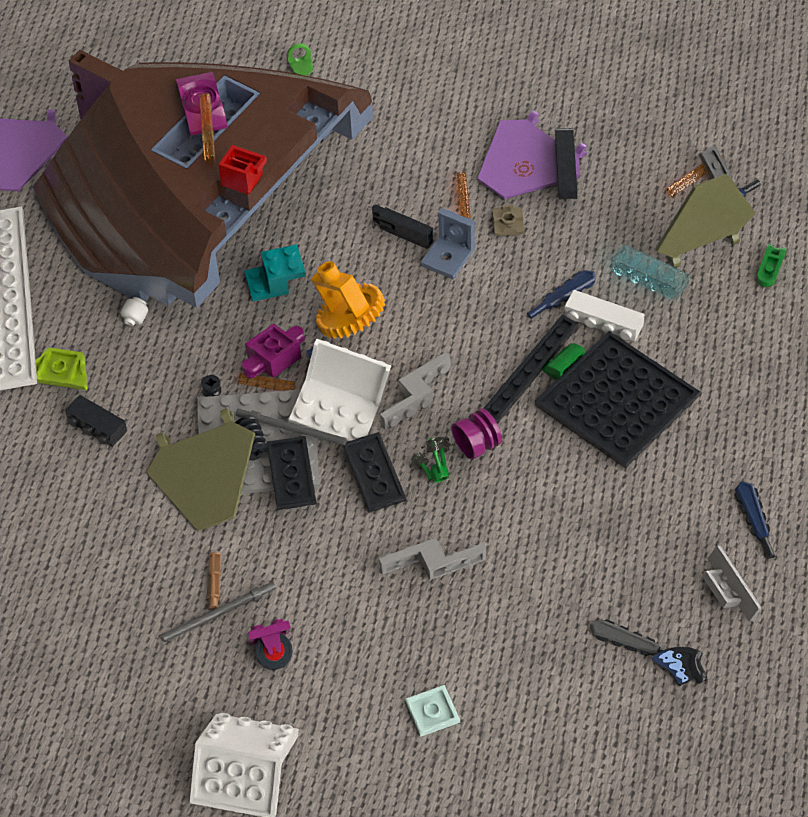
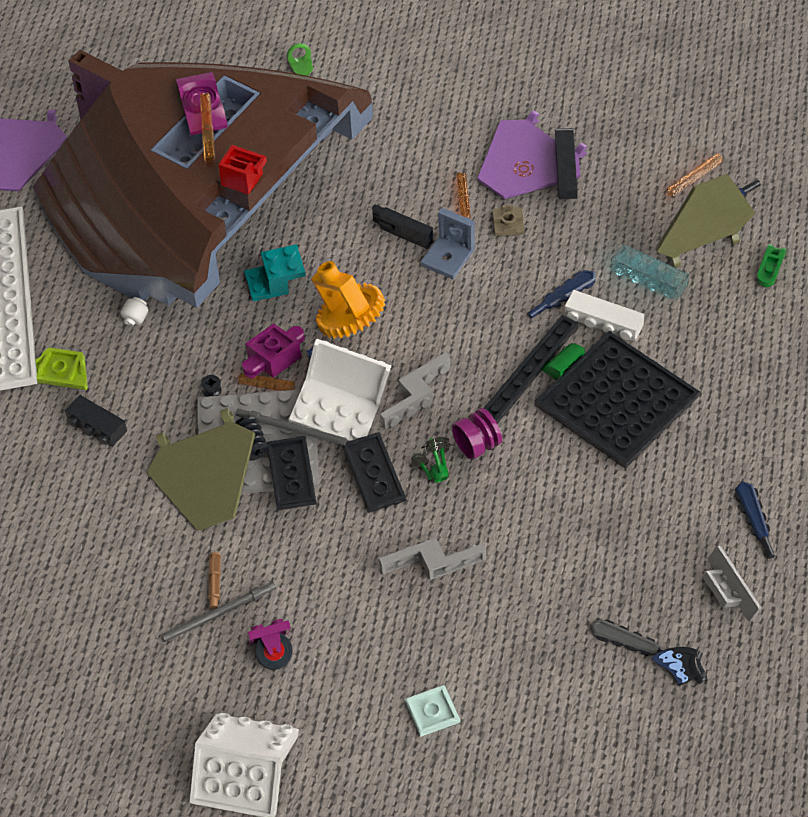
(714, 163): dark grey plate -> none

